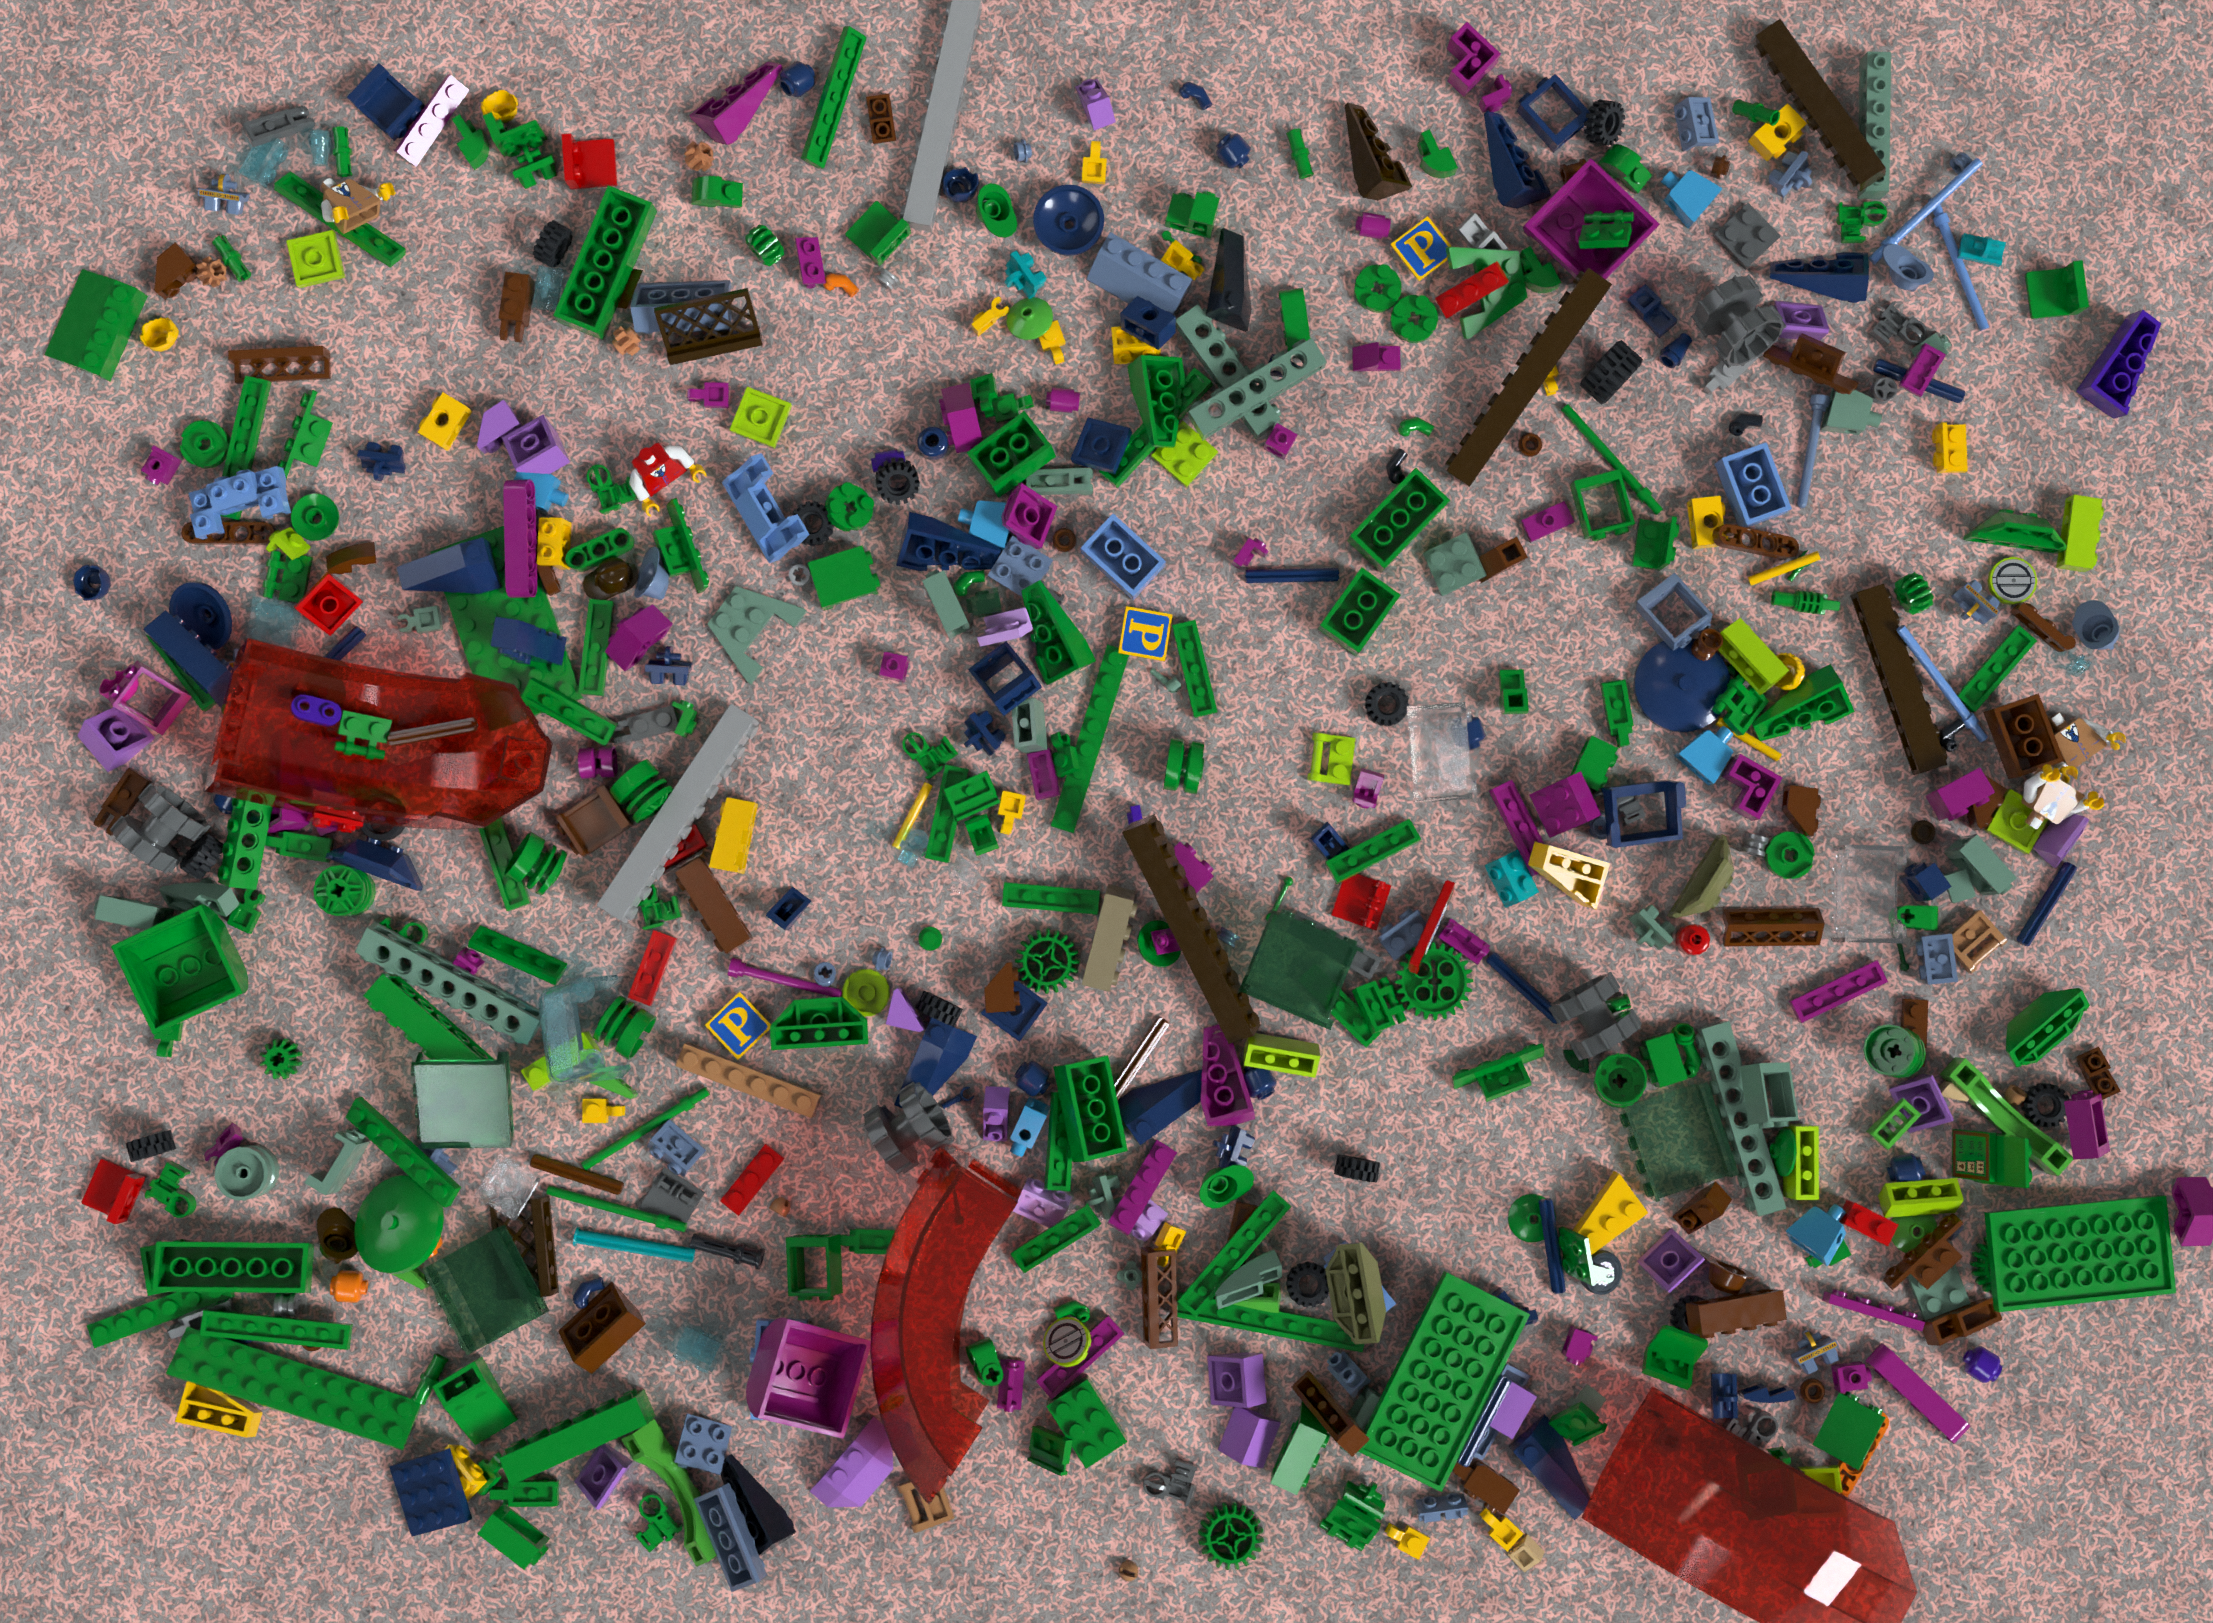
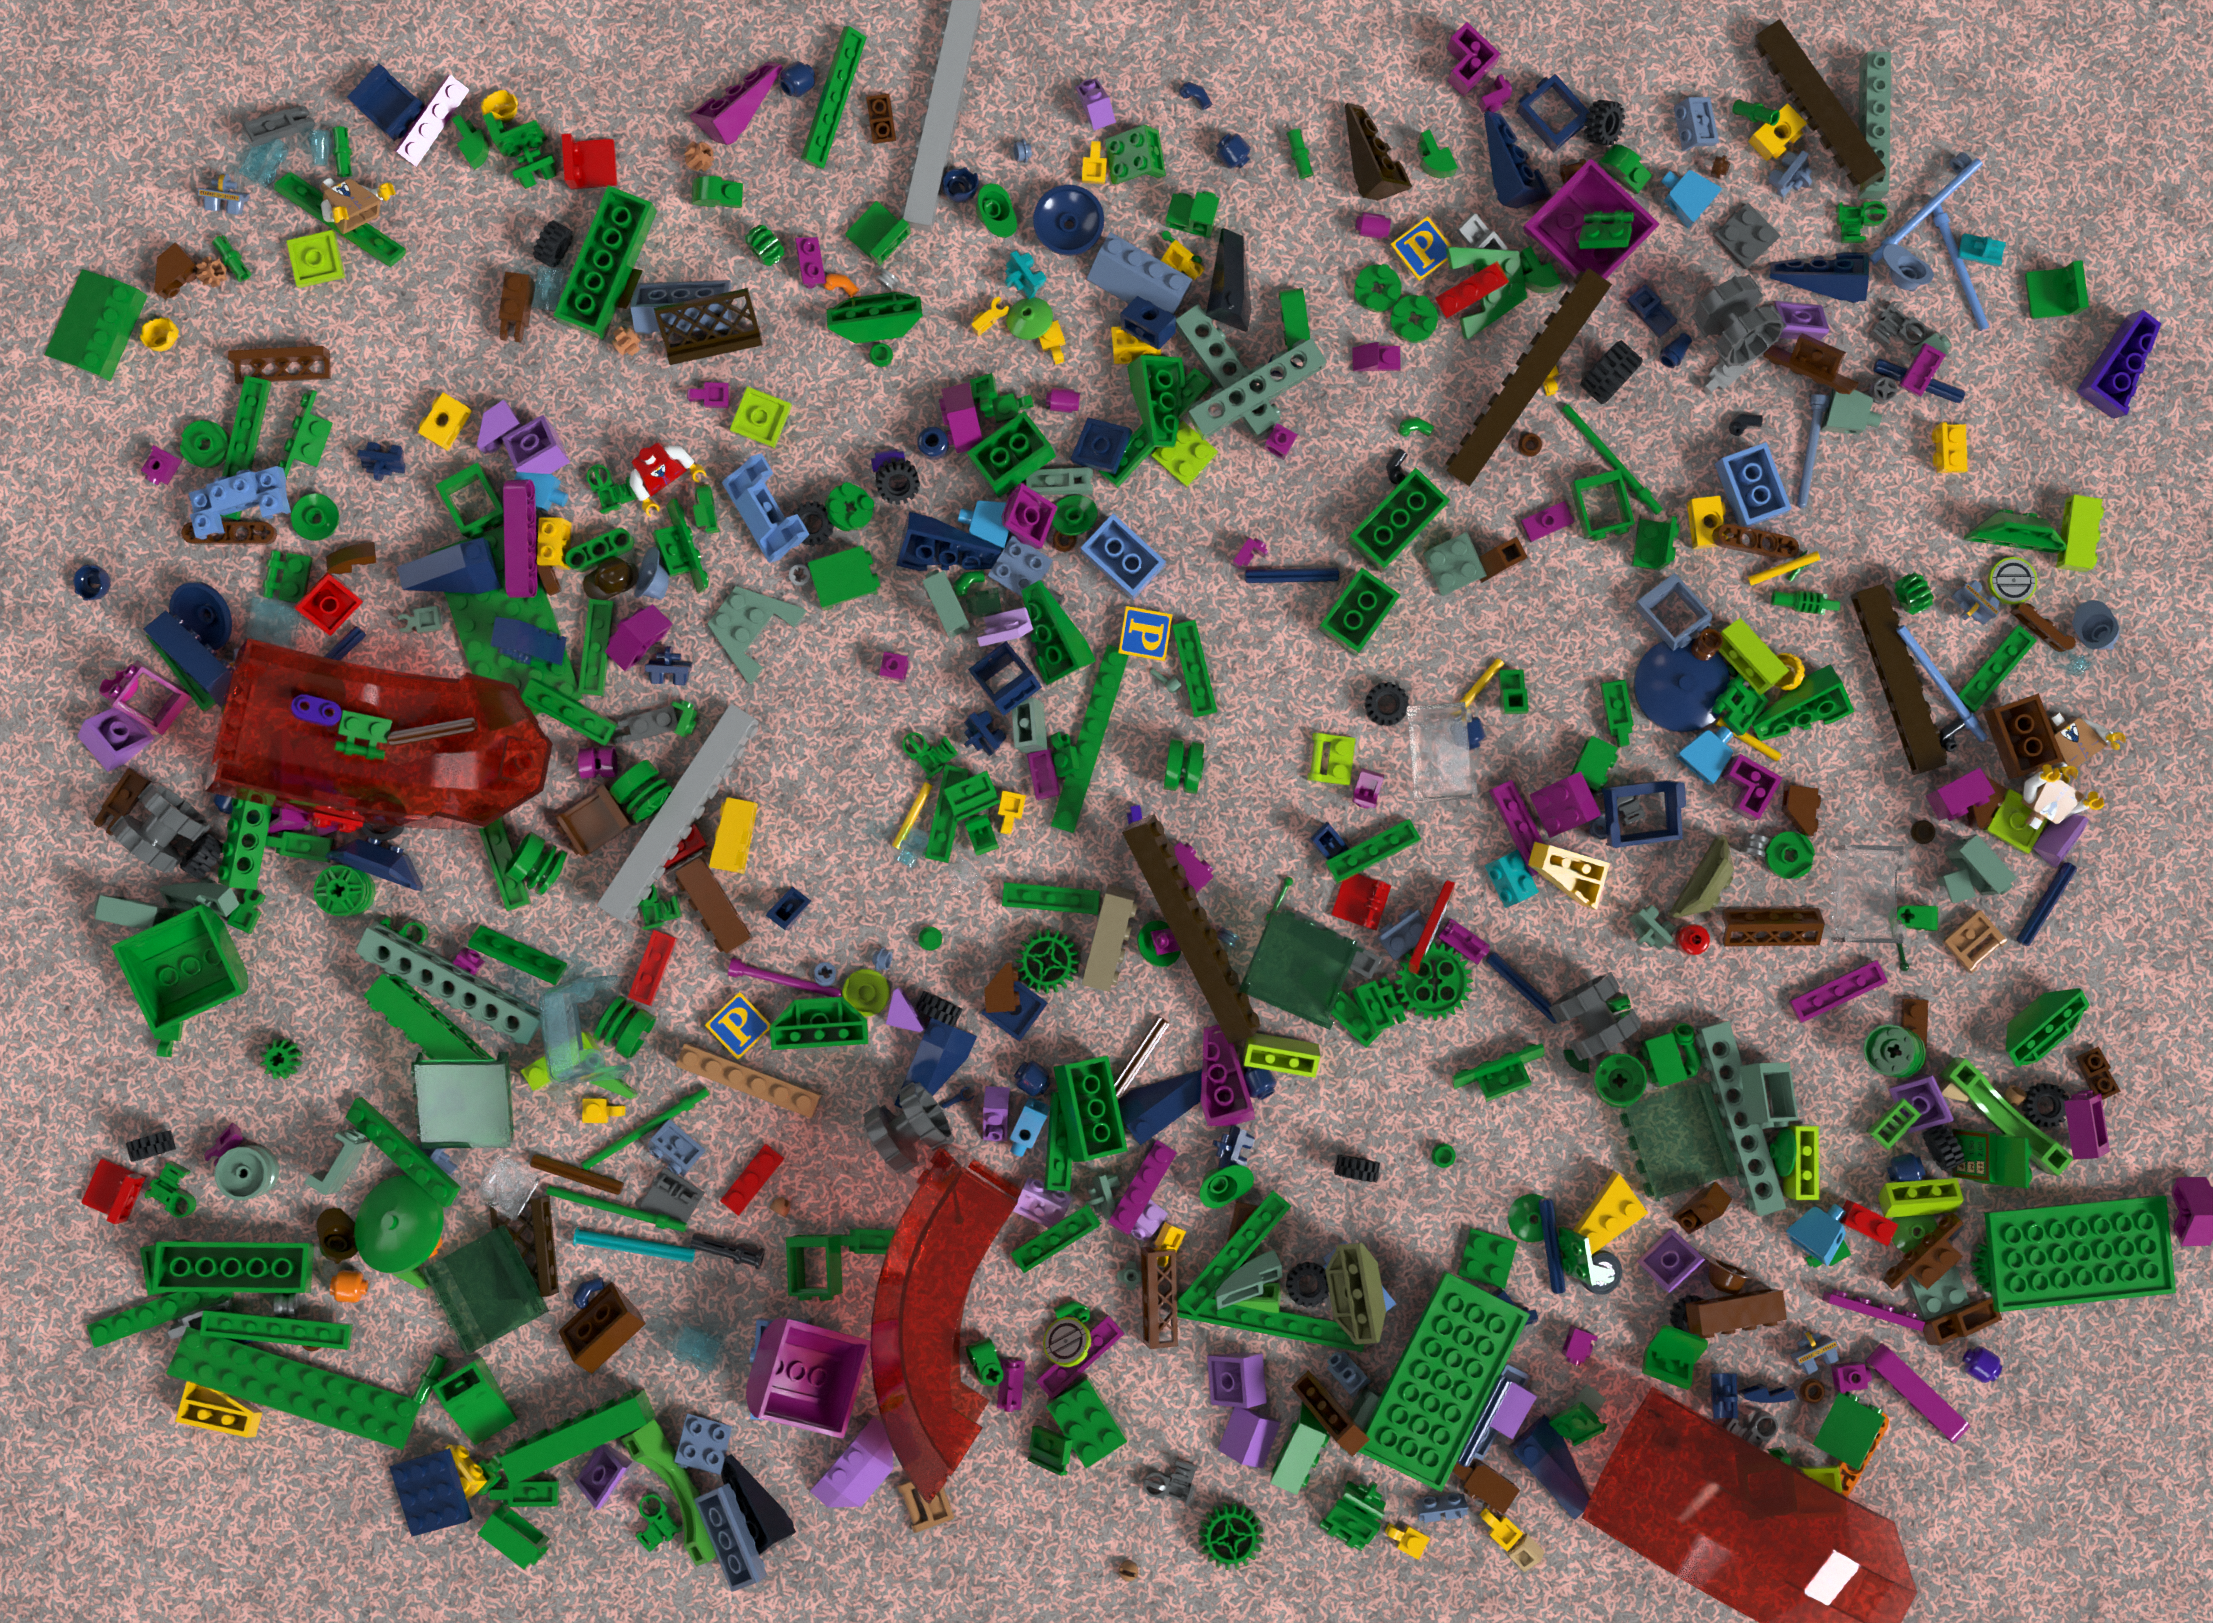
(289, 542): lime bracket -> none
(462, 480): none -> green window
(705, 511): none -> green piece
(875, 316): none -> green wedge
(881, 355): none -> green plate
(1071, 508): none -> green dish
(1135, 154): none -> green bracket
(1443, 1155): none -> green plate
(1482, 682): none -> yellow bar
(1487, 1258): none -> green plate
(1924, 881): dark blue brick -> none
(1937, 959): sand blue bracket -> none
(1943, 1147): none -> black tyre

